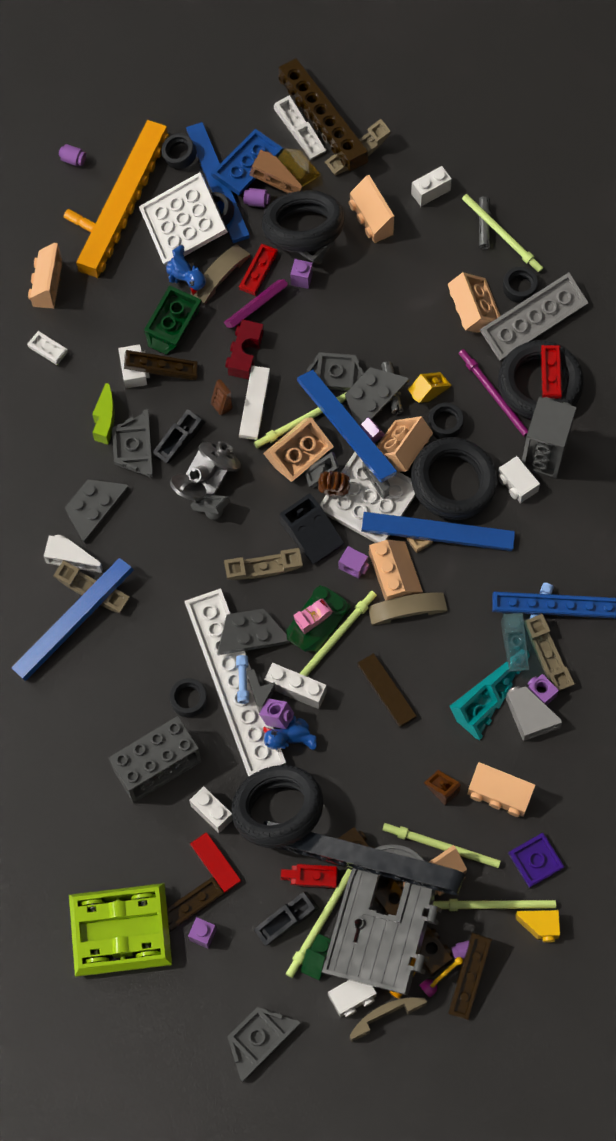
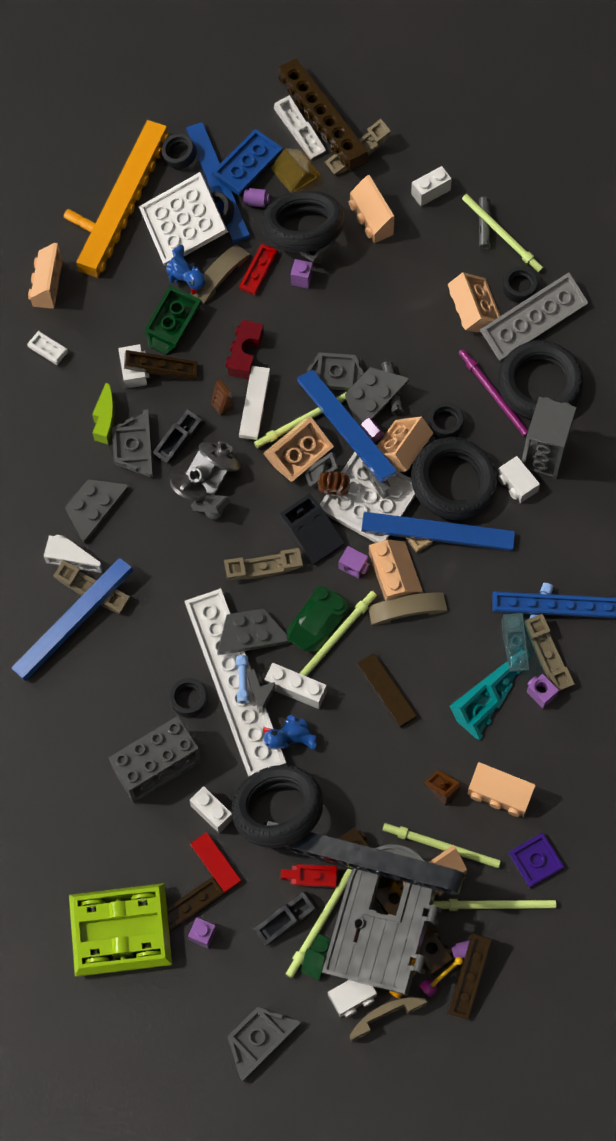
(72, 155): medium lavender brick -> none
(256, 303): magenta tile -> none
(273, 172): medium nougat slope -> none
(276, 713): medium lavender brick -> none
(312, 615): bright pink leg -> none
(428, 386): yellow slope -> none
(530, 713): light grey slope -> none
(541, 924): yellow slope -> none
(551, 371): red tile -> none

